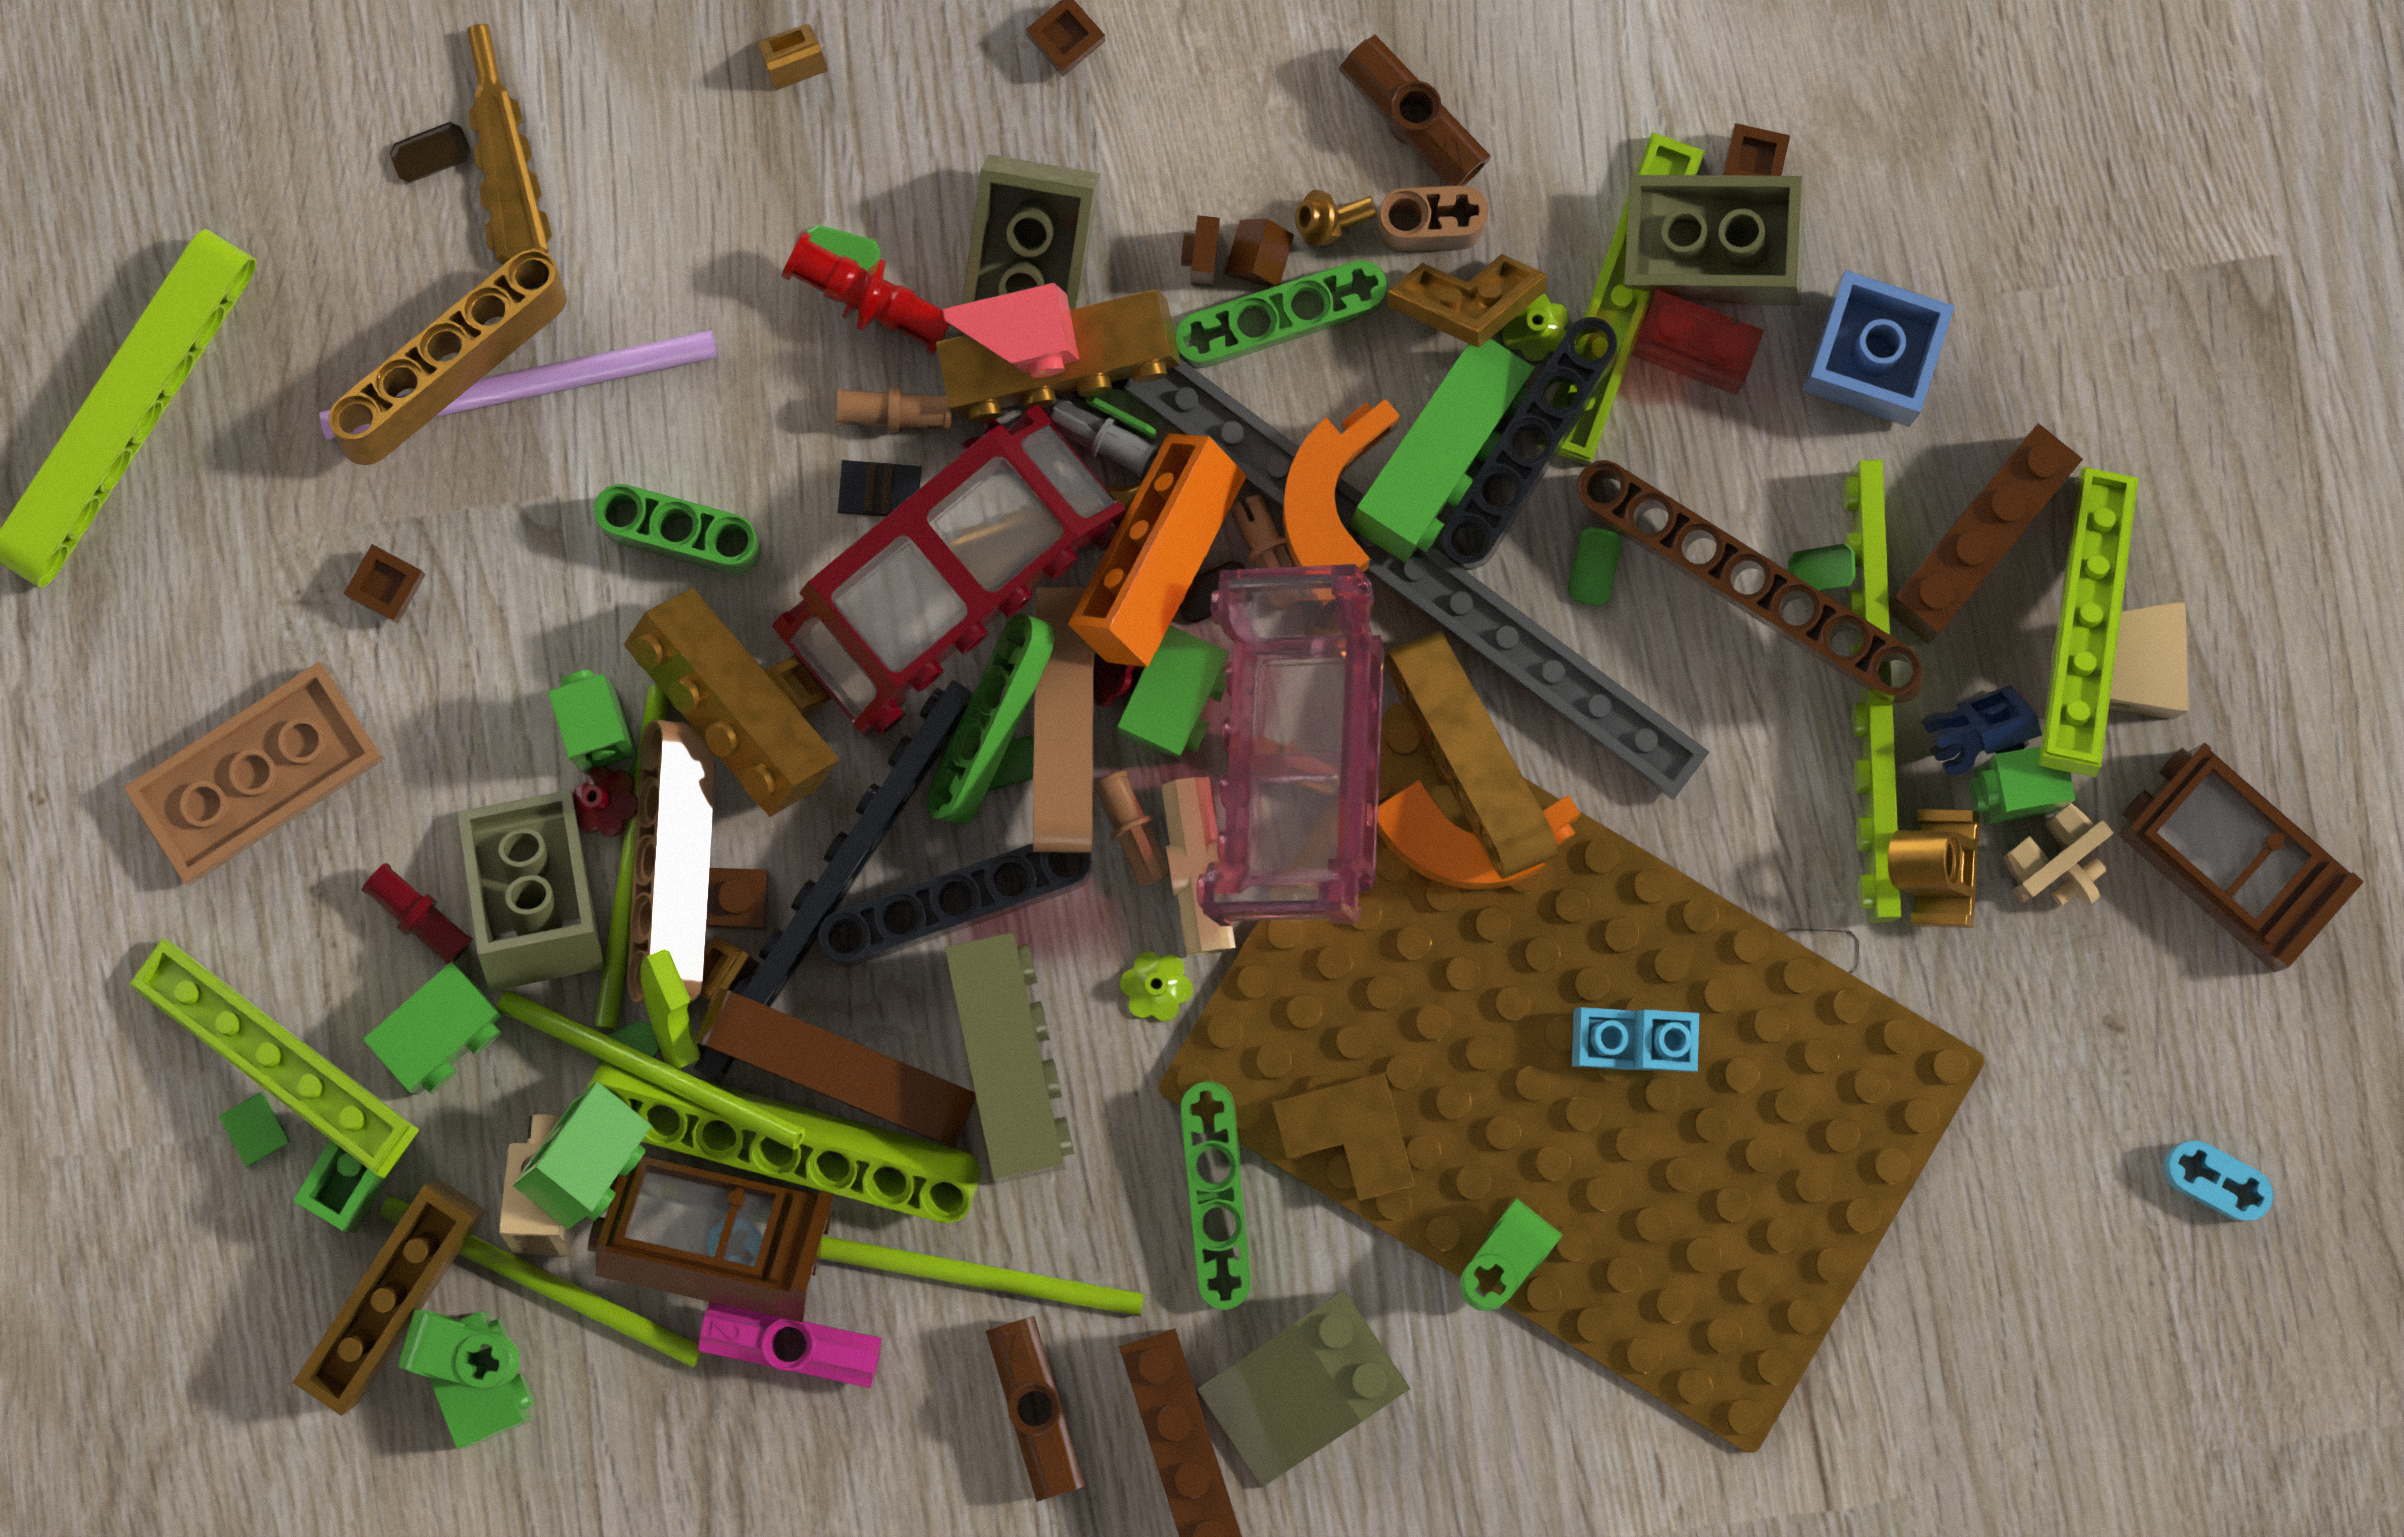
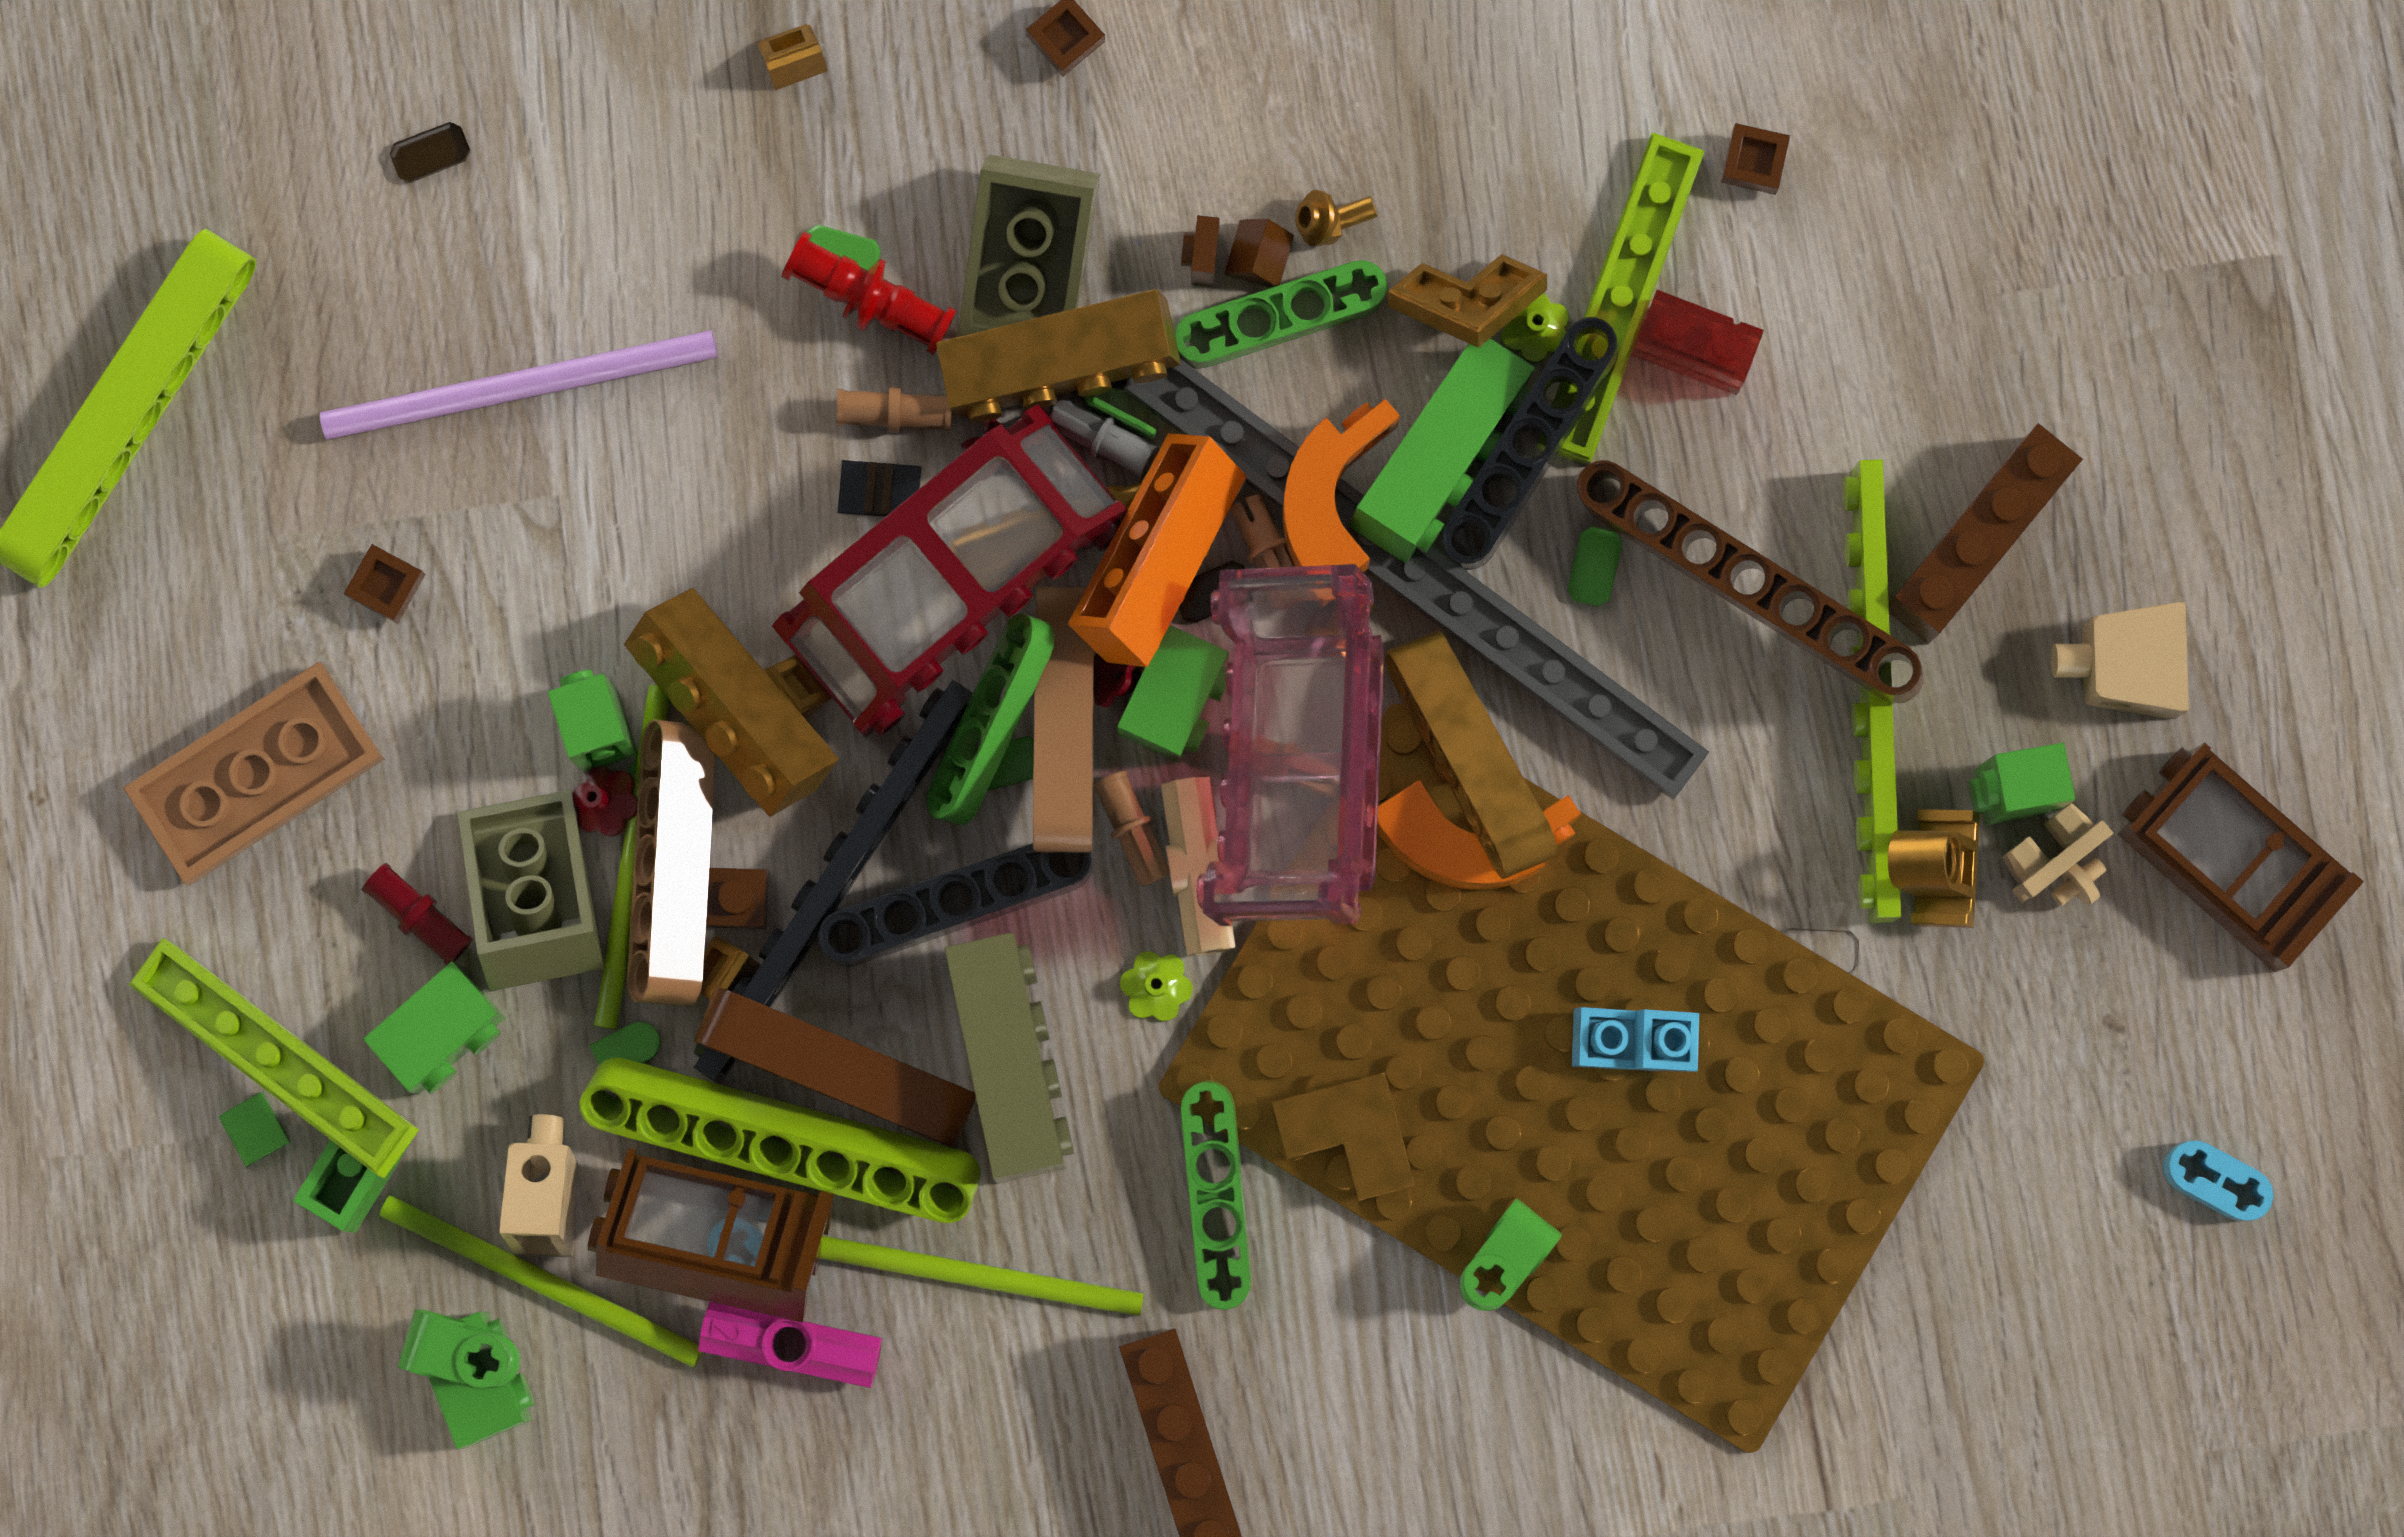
(387, 1295): pearl gold brick -> none
(439, 382): pearl gold beam -> none
(503, 155): pearl gold sword -> none
(584, 1156): bright green brick -> none
(652, 1069): lime piece -> none
(657, 510): bright green beam -> none
(667, 1009): lime tile -> none
(1022, 327): coral slope -> none
(1045, 1447): reddish brown piece -> none
(1303, 1388): olive slope -> none
(1389, 87): reddish brown piece -> none
(1447, 232): medium nougat beam -> none
(1717, 237): olive slope -> none
(1824, 566): bright green piece -> none
(1878, 348): medium blue brick -> none
(1988, 723): dark blue plate -> none
(2088, 622): lime tile -> none

